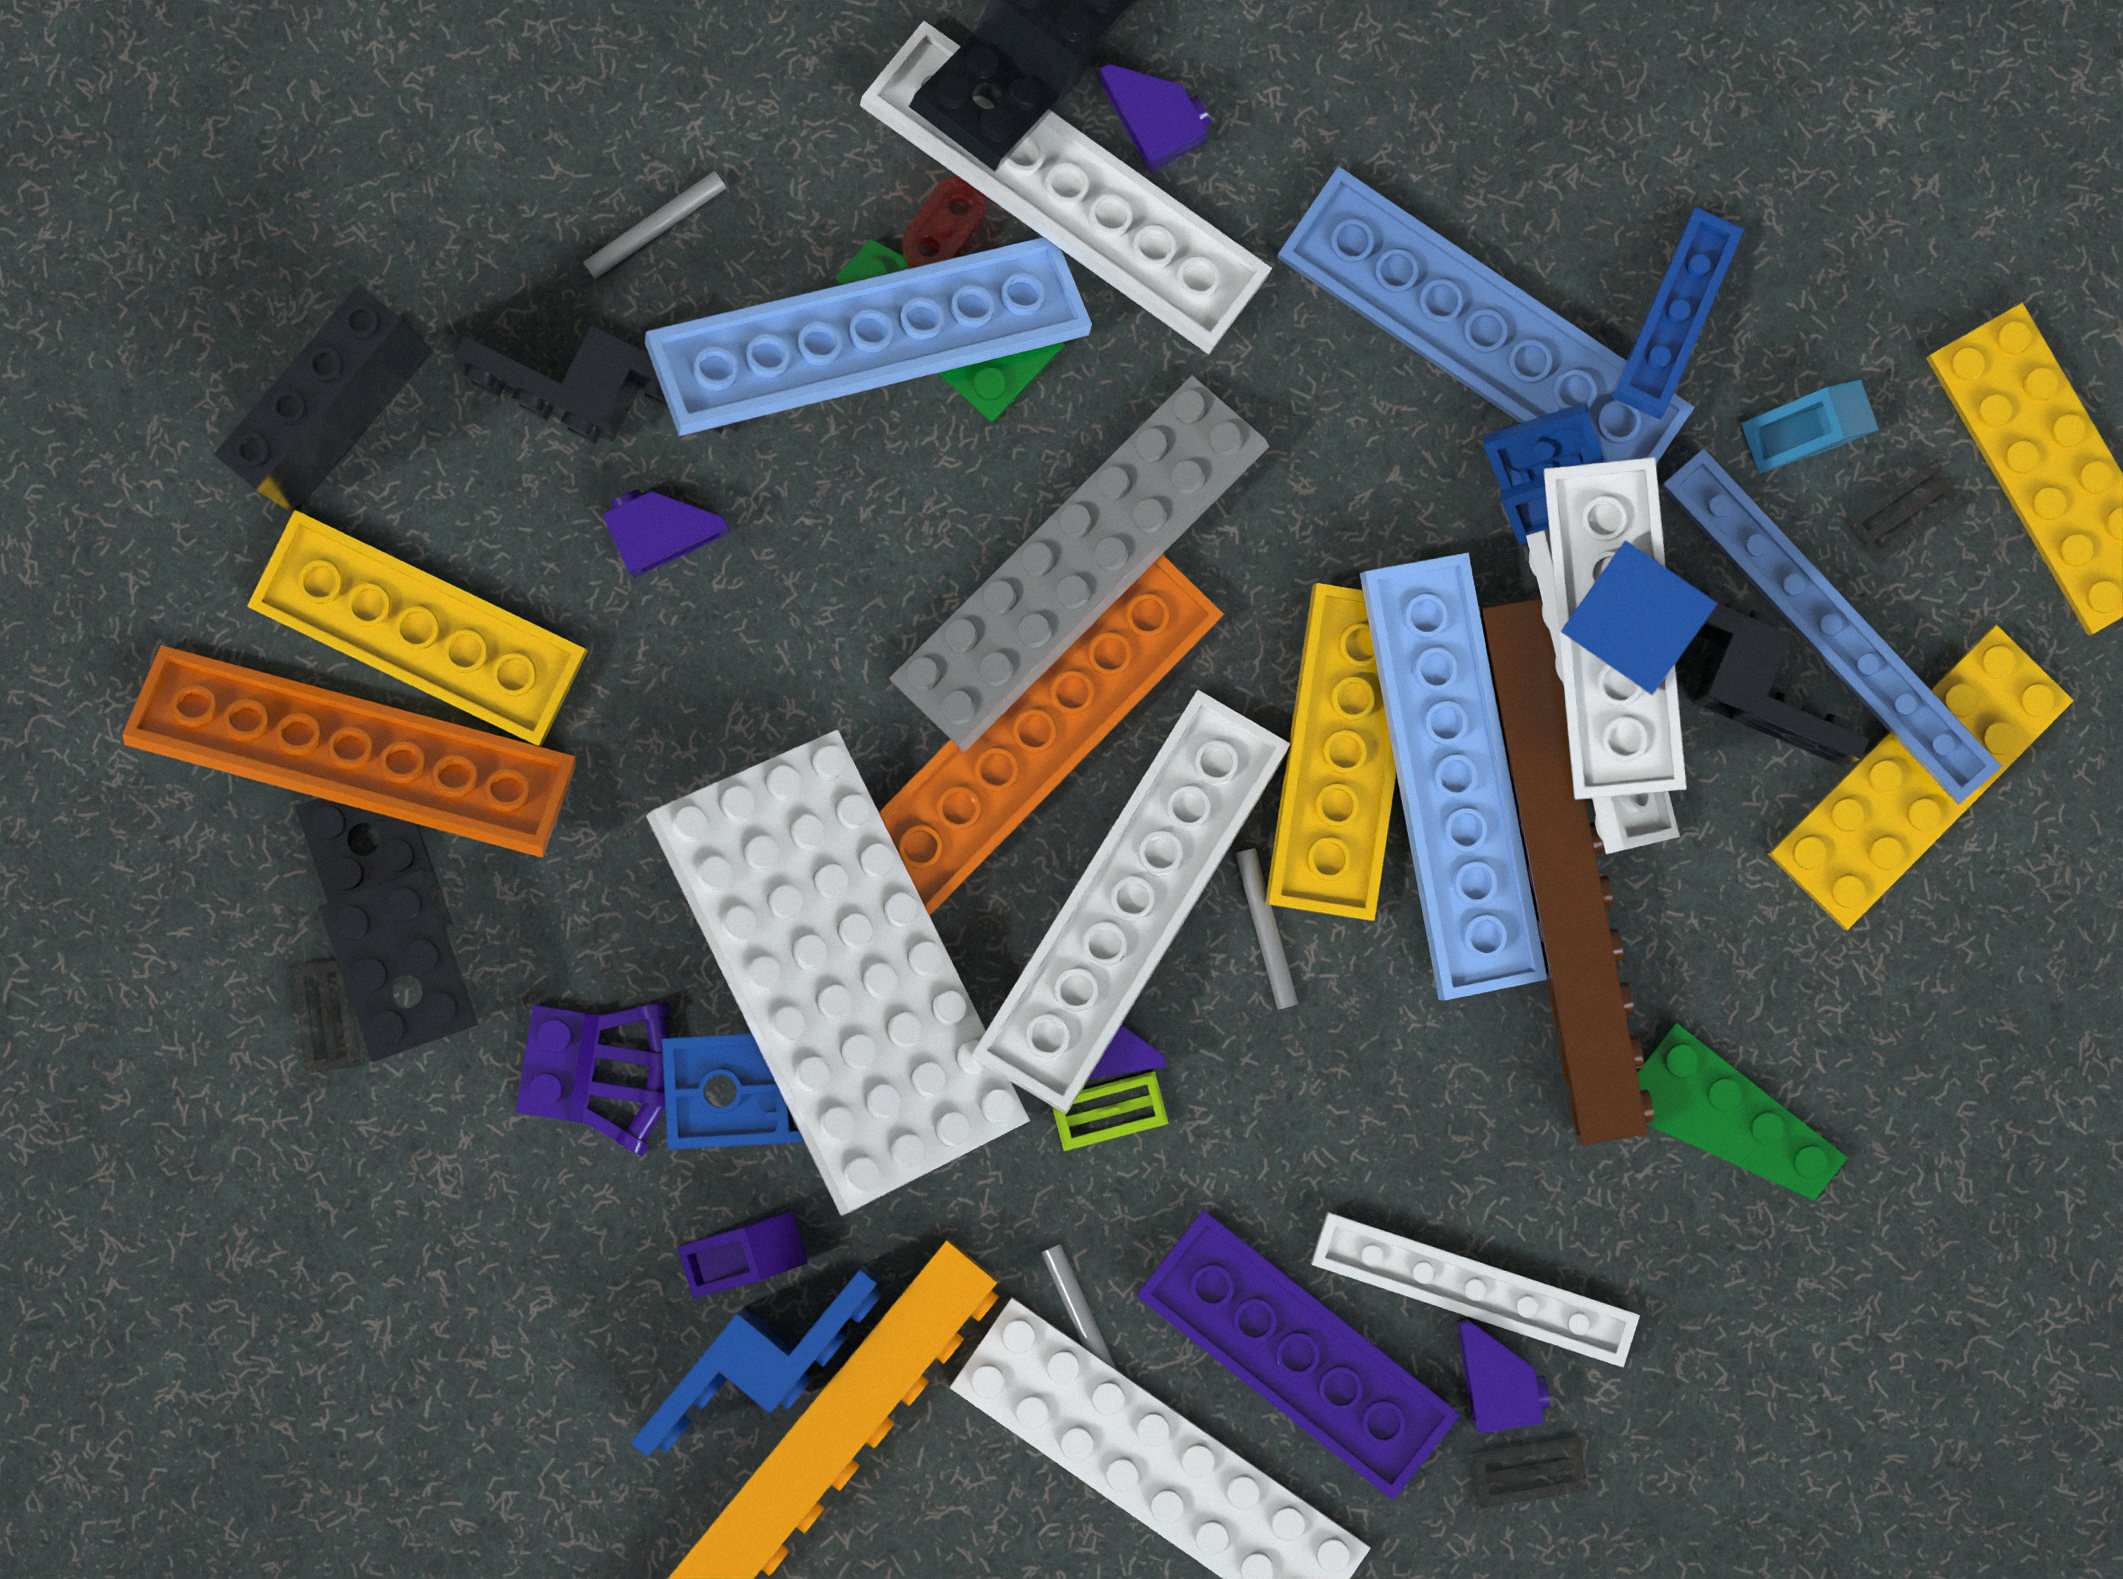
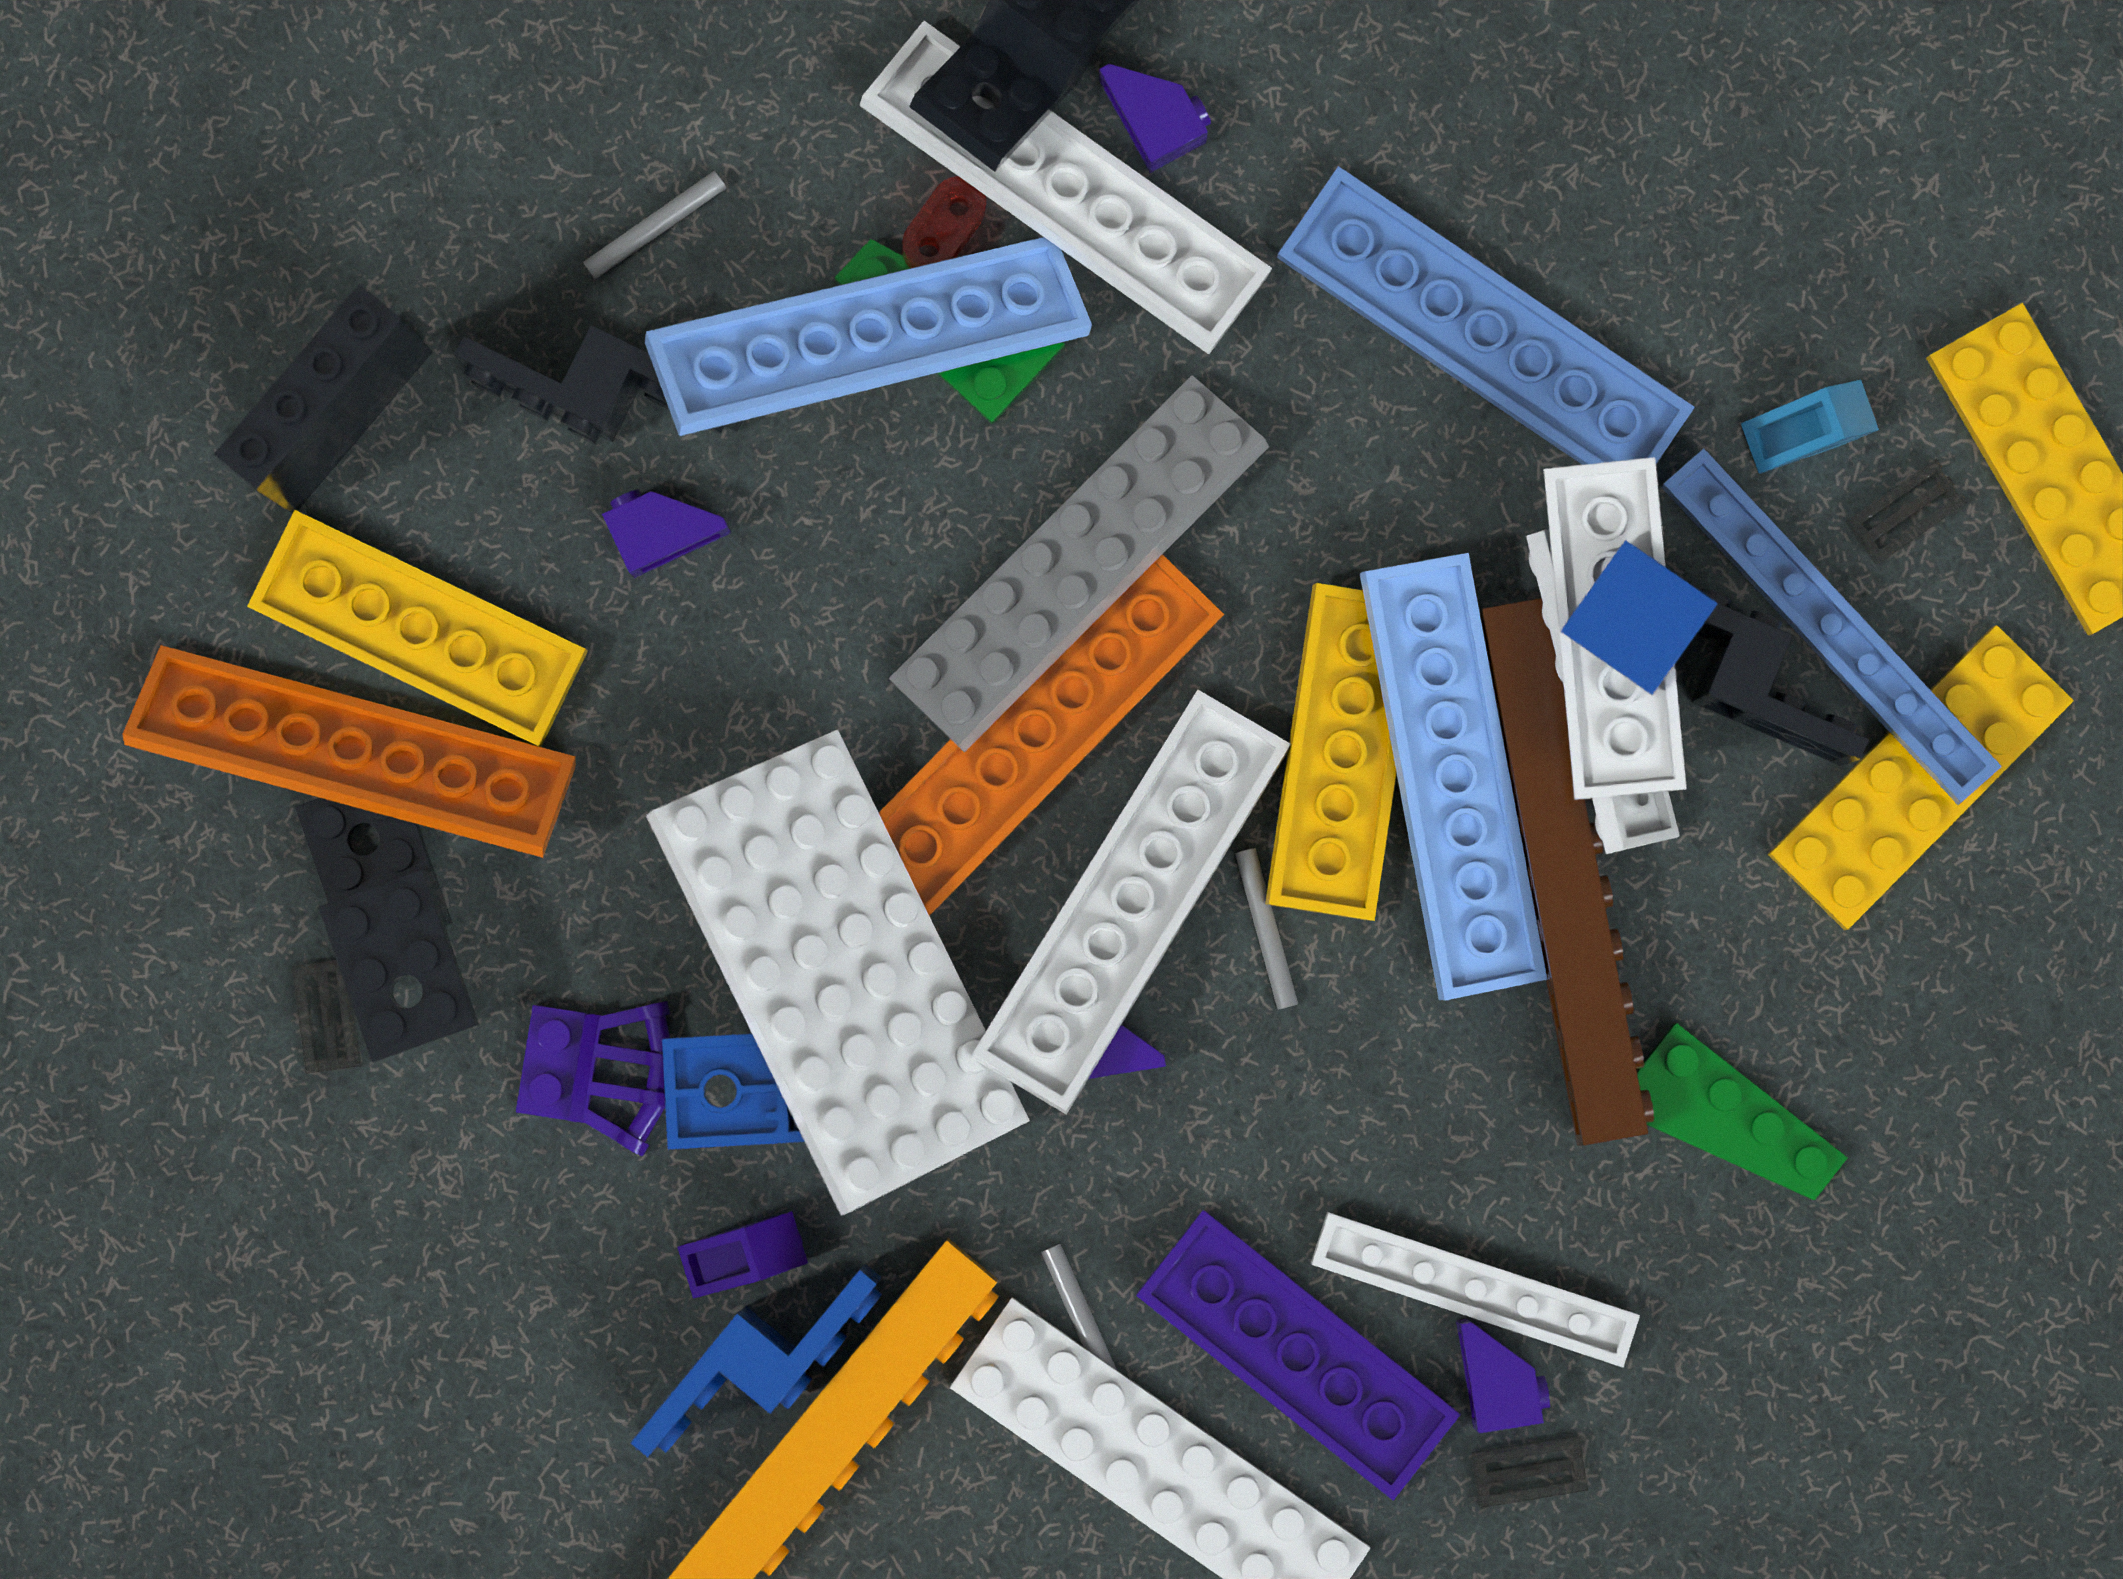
(1154, 1099): lime tile -> none
(1528, 448): blue slope -> none
(1677, 313): blue plate -> none

